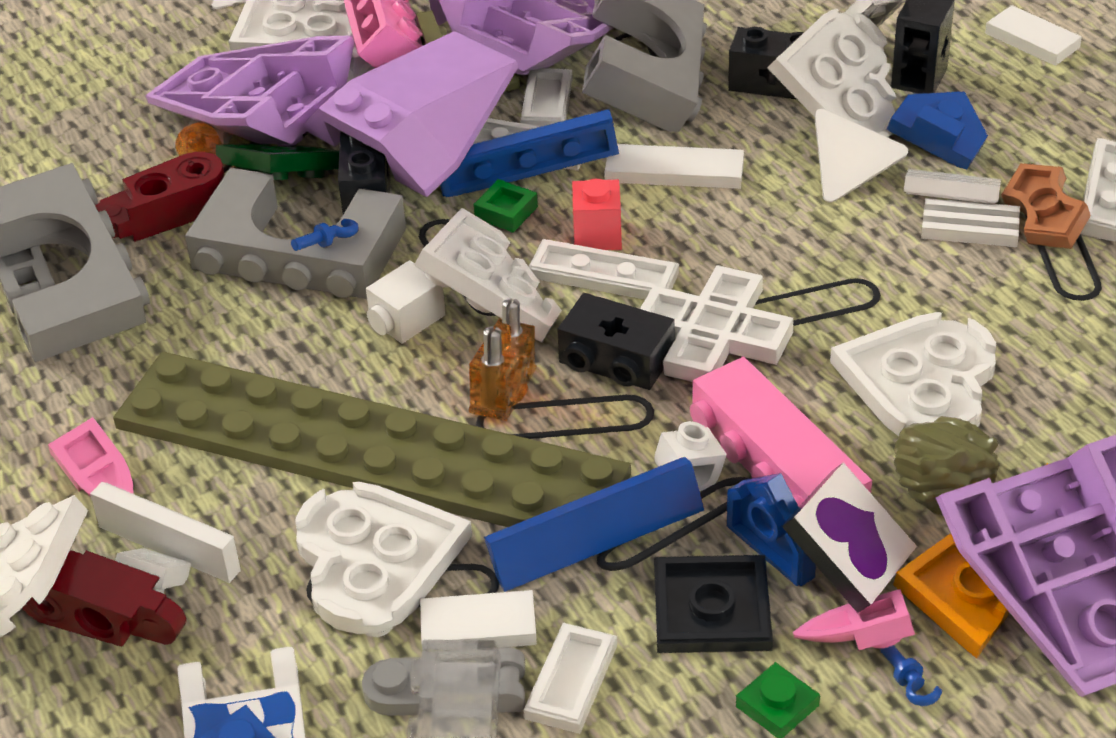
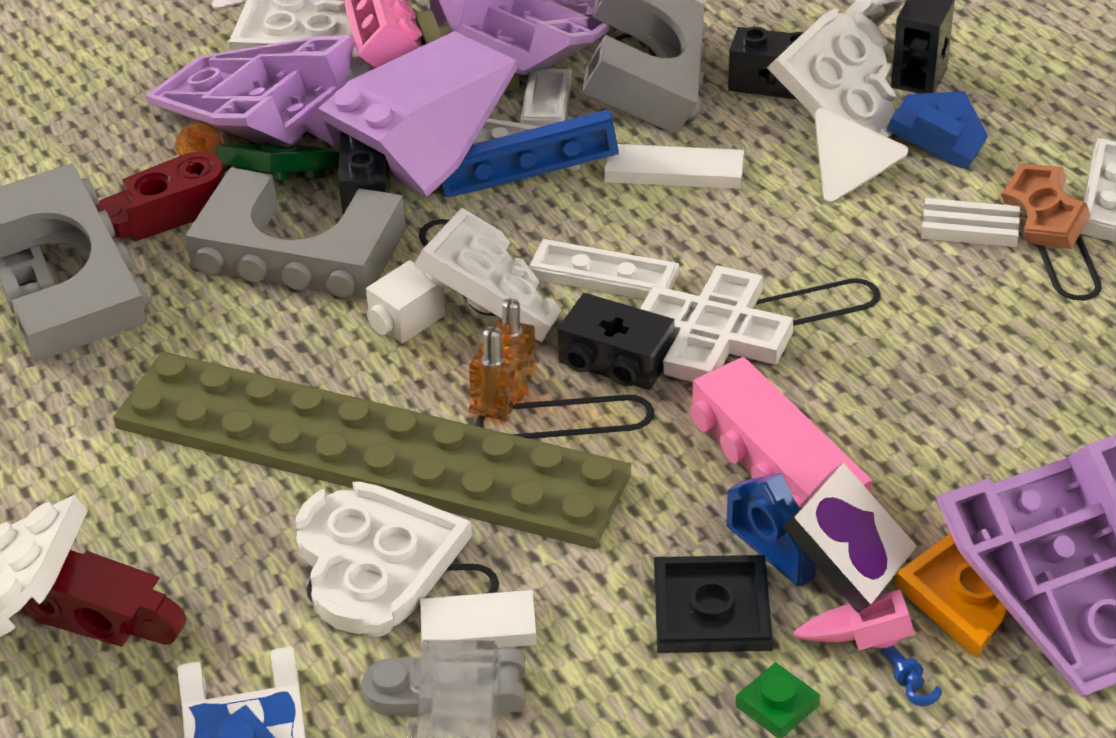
(91, 458): bright pink plate -> none
(166, 531): white tile -> none
(169, 569): white plate -> none
(324, 234): blue hand -> none
(506, 205): green plate -> none
(570, 678): white tile -> none
(594, 523): blue tile -> none
(597, 214): coral brick -> none
(673, 537): black piece -> none
(698, 446): white plate -> none
(919, 370): white plate -> none
(943, 458): olive hair -> none
(952, 186): white tile -> none
(1033, 35): white tile -> none

